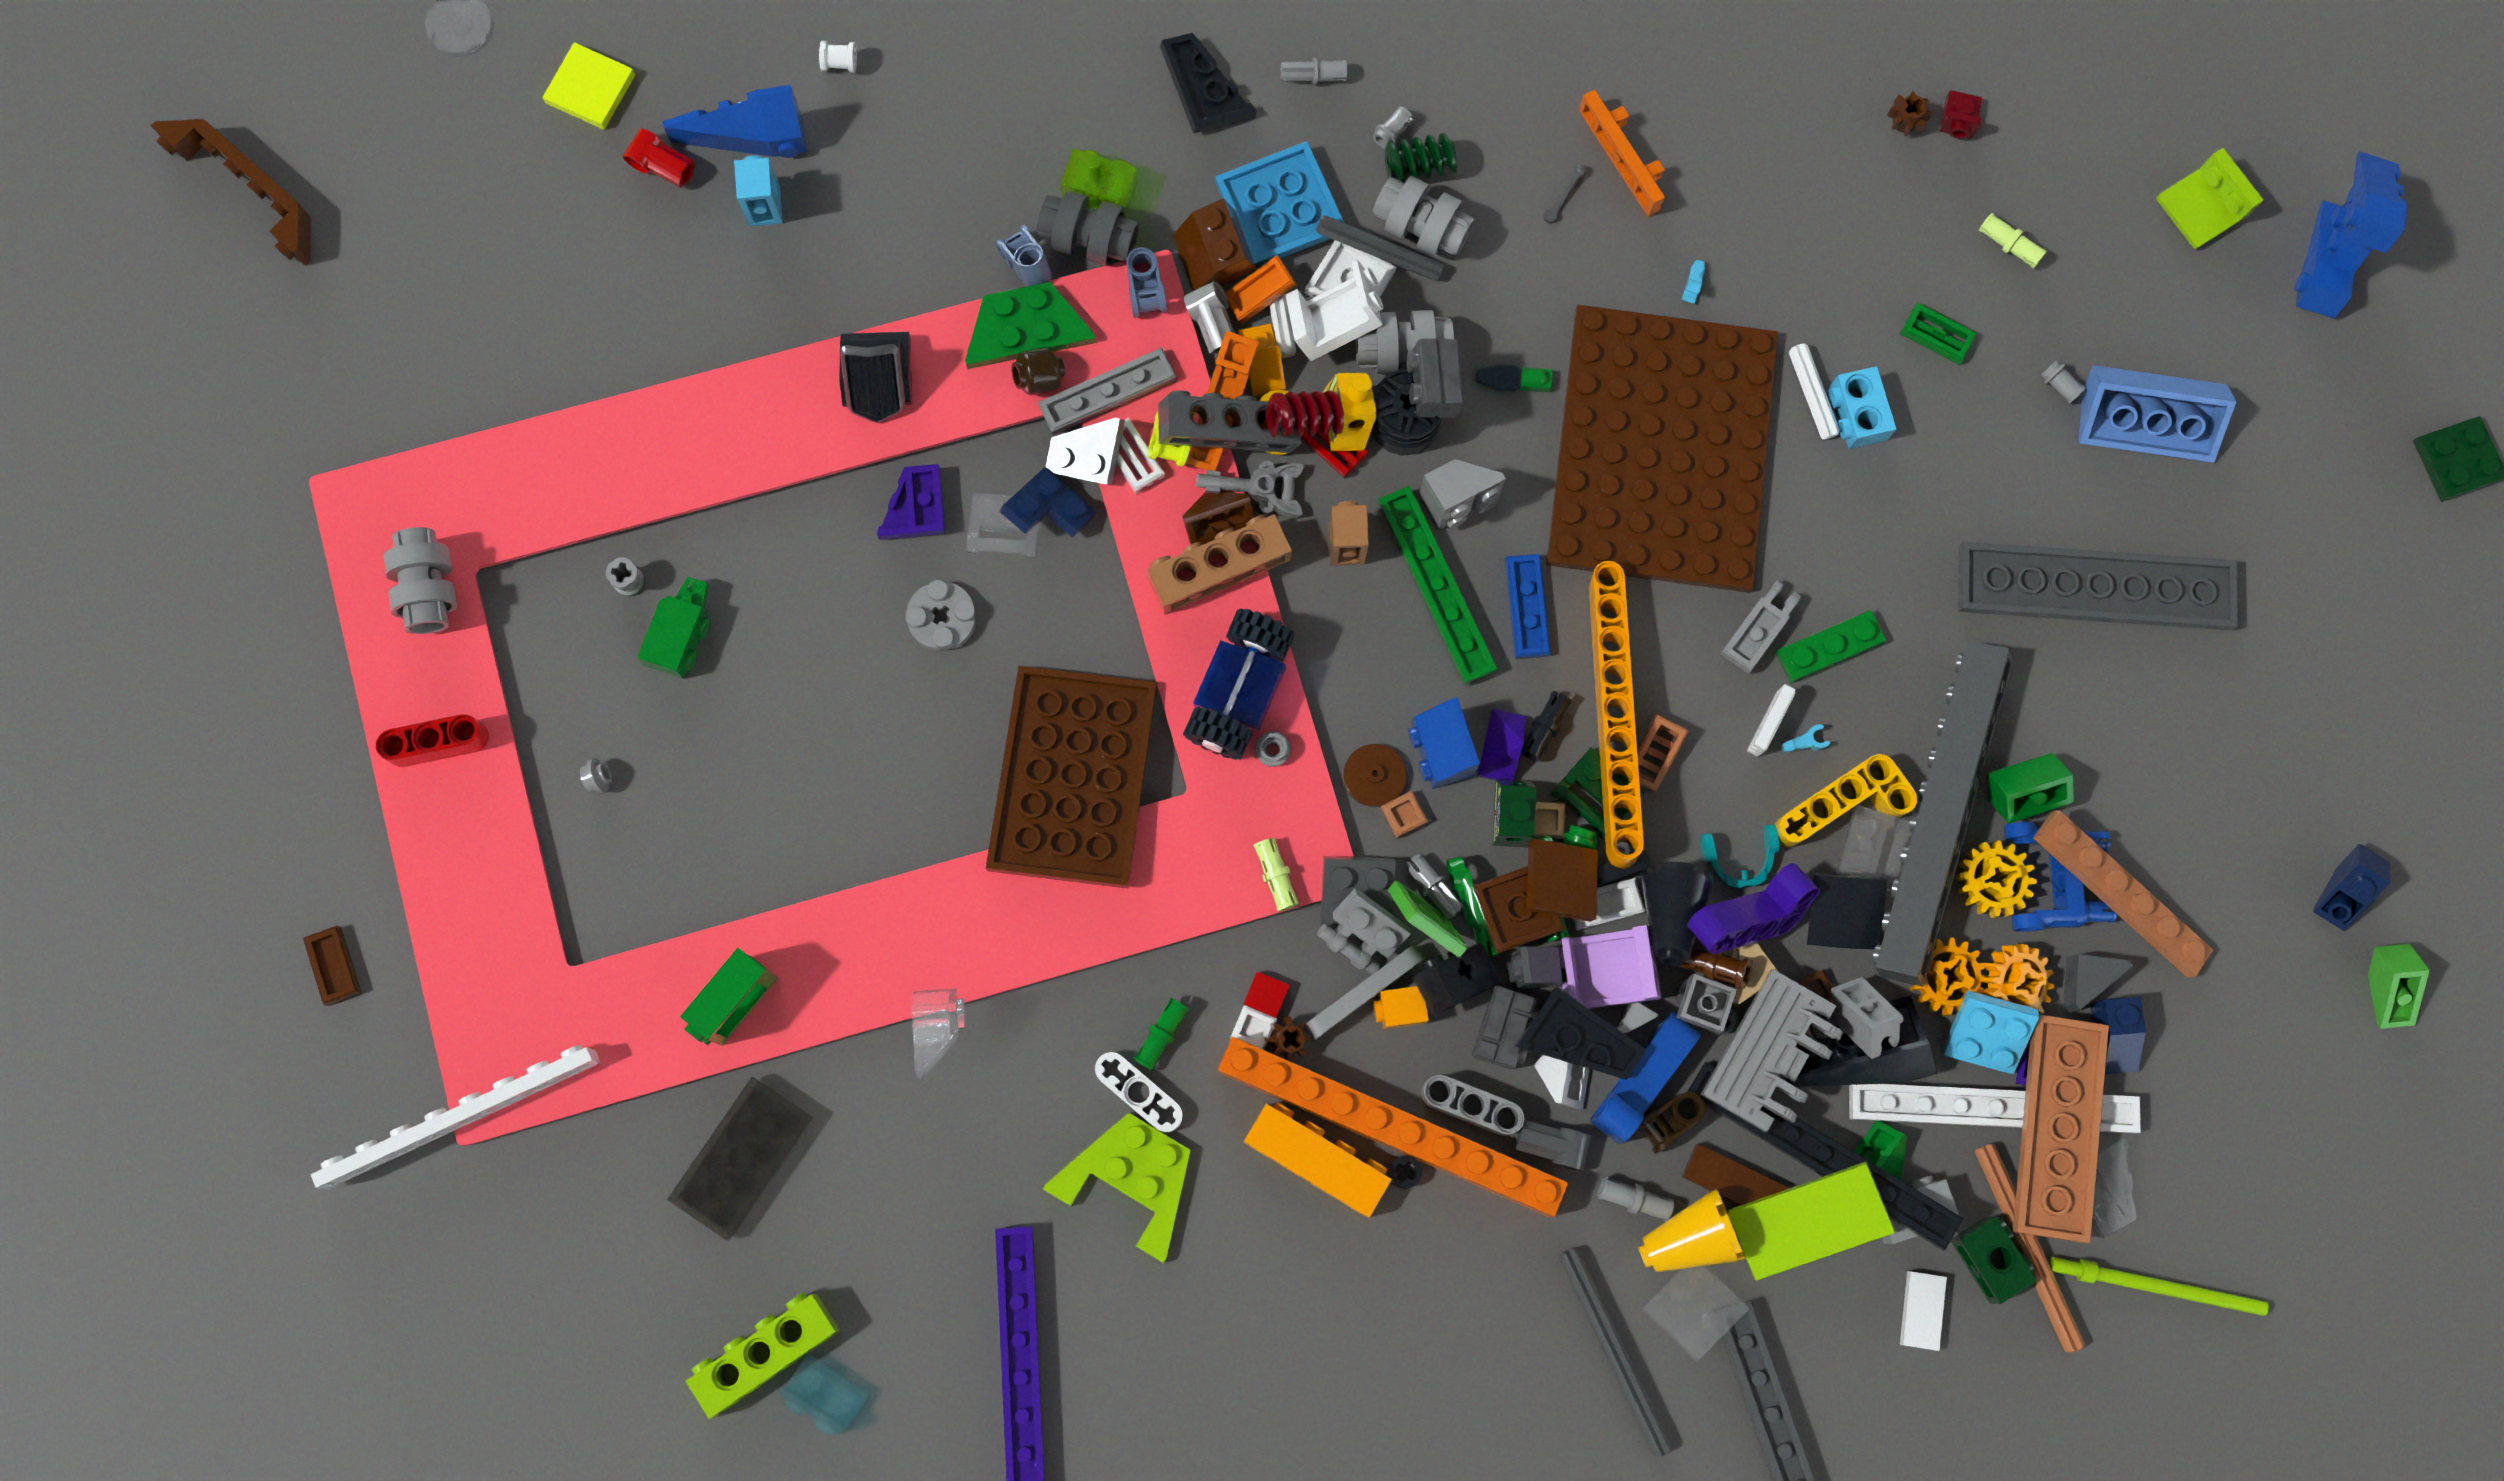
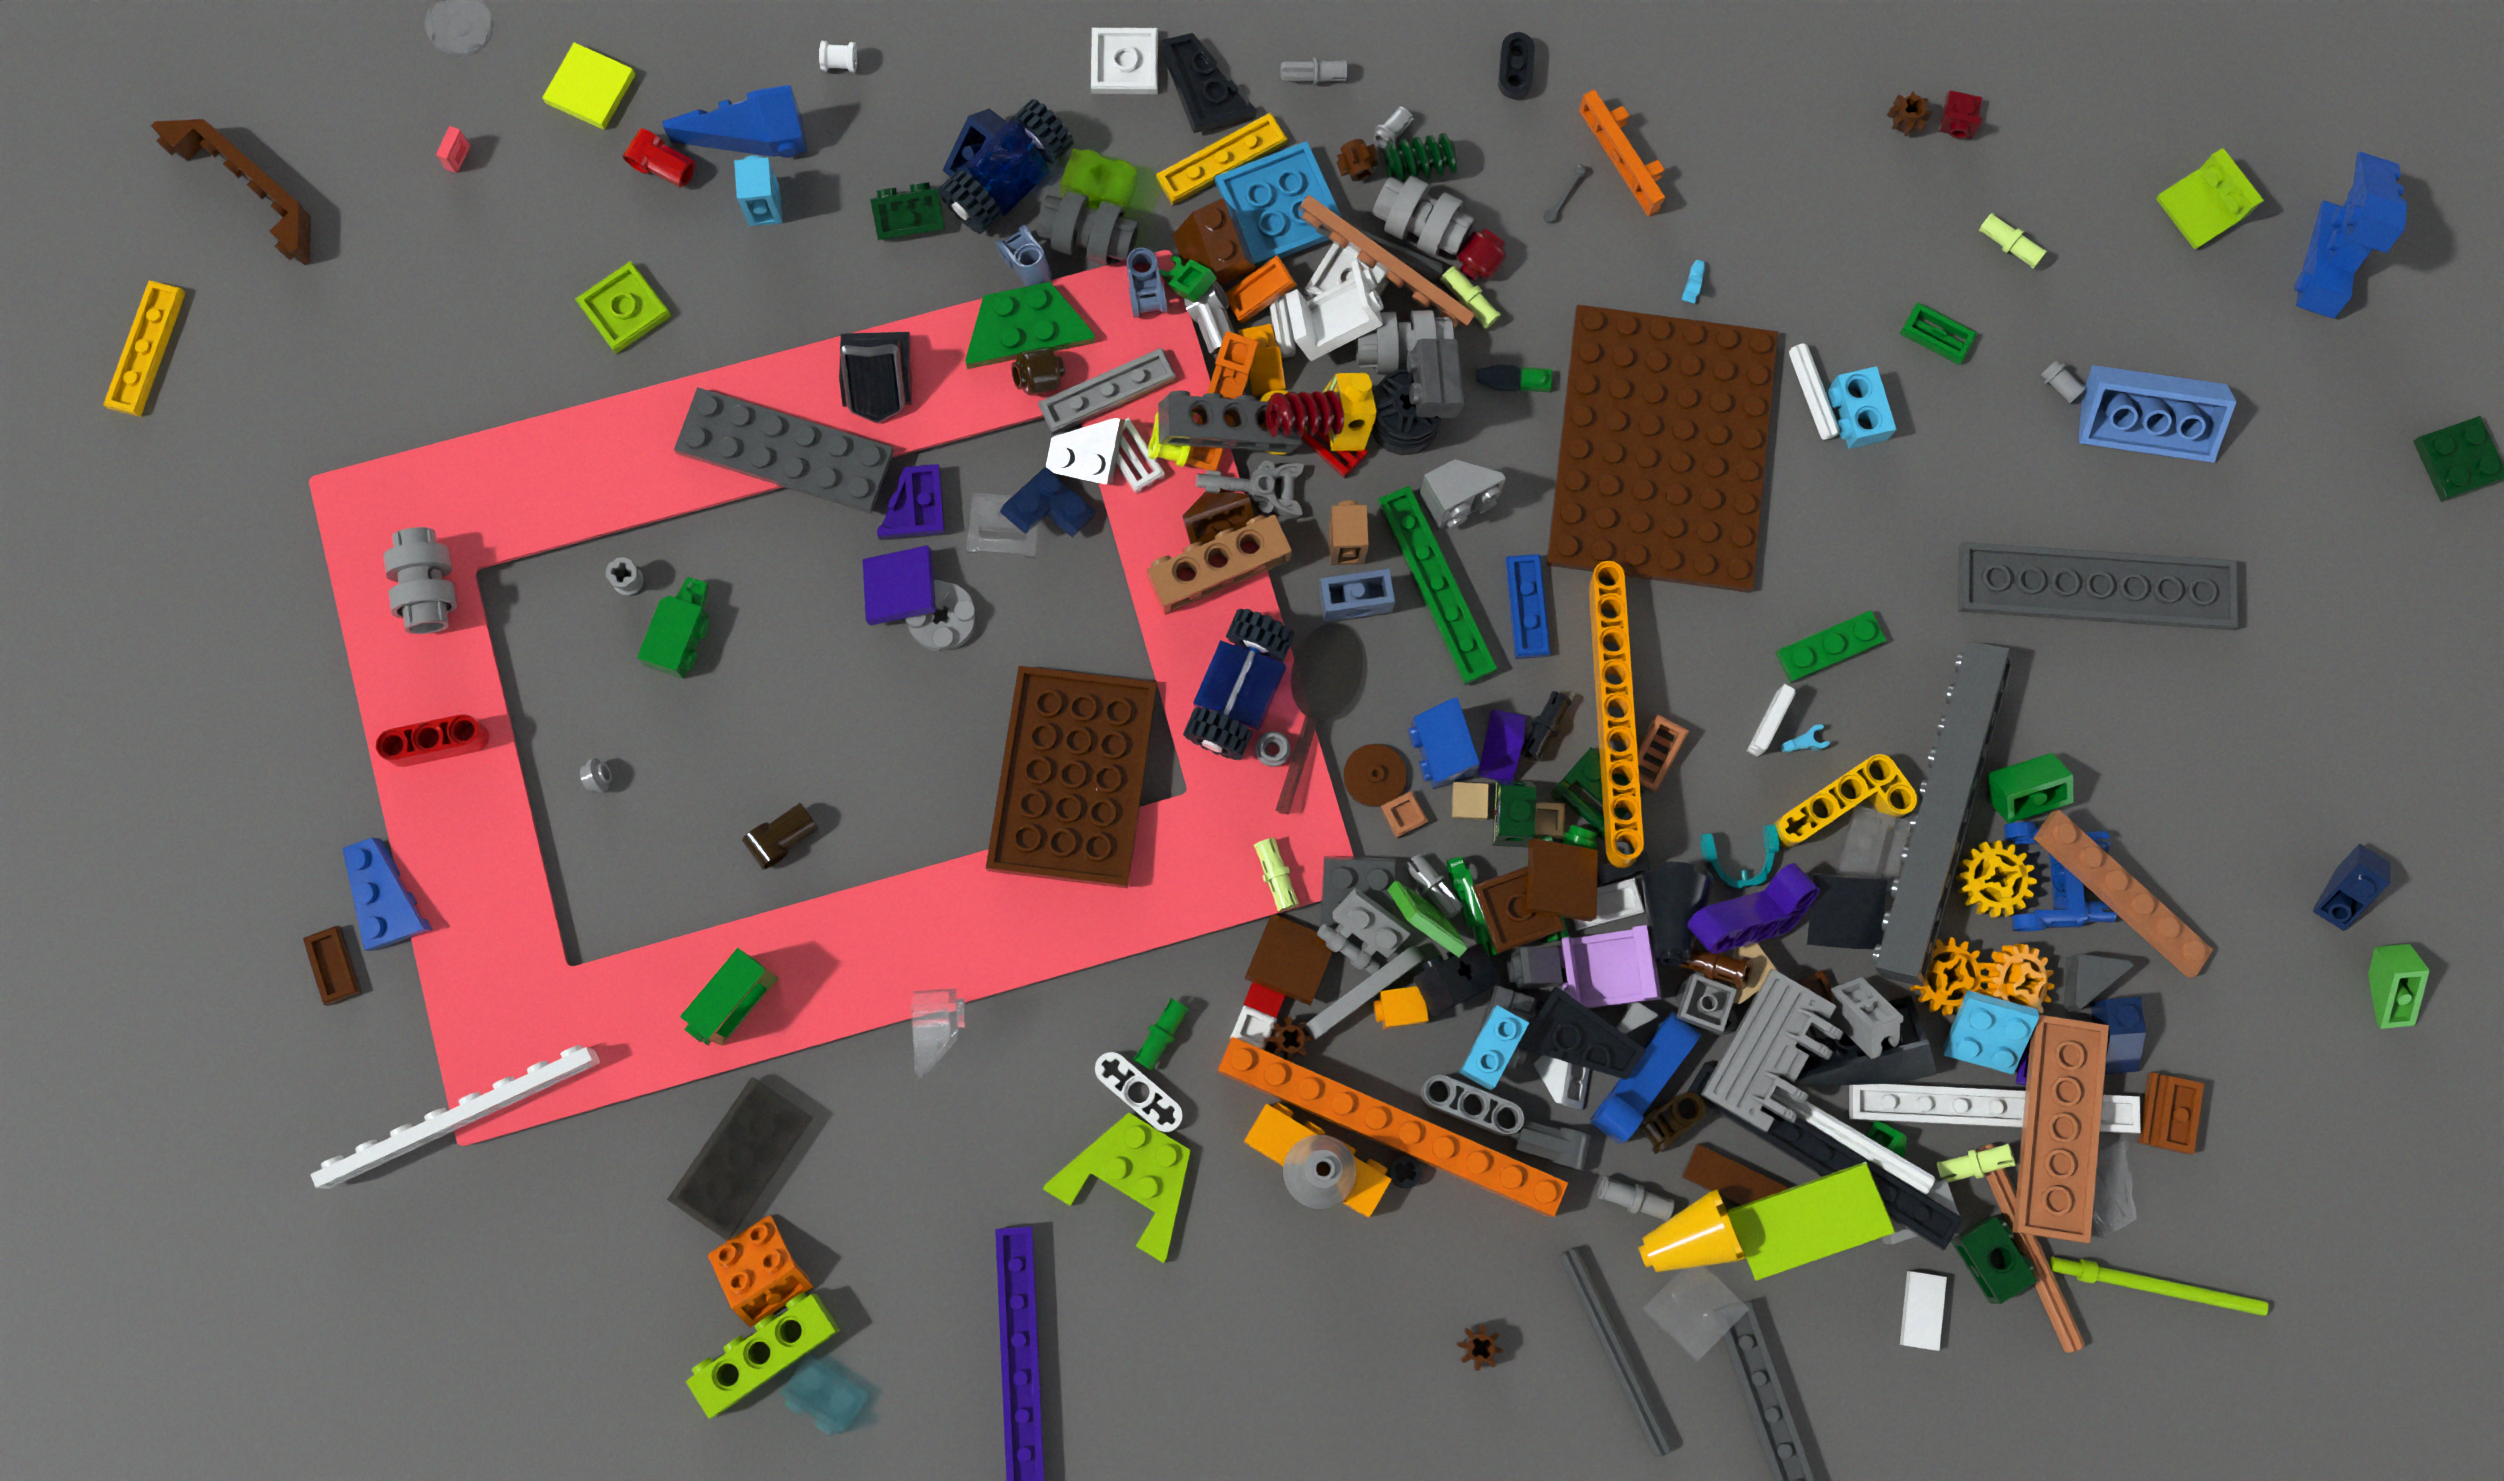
(144, 348): none -> yellow tile
(381, 902): none -> blue wing
(453, 149): none -> coral tile
(623, 307): none -> lime tile
(758, 1272): none -> orange bracket
(772, 841): none -> dark brown piece
(784, 450): none -> dark grey plate
(899, 585): none -> dark purple tile
(907, 211): none -> dark green bracket
(974, 135): none -> dark blue slope
(1007, 167): none -> plate
(1124, 61): none -> white tile
(1188, 280): none -> green plate
(1226, 154): none -> yellow tile
(1289, 960): none -> reddish brown tile
(1304, 1181): none -> light grey cone
(1322, 685): none -> clear smoke piece
(1356, 595): none -> sand blue brick
(1357, 160): none -> reddish brown gear
(1373, 254): none -> nougat plate
(1469, 801): none -> tan tile
(1470, 296): none -> yellowish green pin
(1481, 255): none -> dark red head
(1490, 1348): none -> reddish brown gear
(1493, 1047): none -> medium azure brick
(1516, 67): none -> black plate
(1759, 629): light grey hinge -> none
(1858, 1143): none -> white axle
(1976, 1163): none -> yellowish green pin
(2171, 1113): none -> dark orange plate

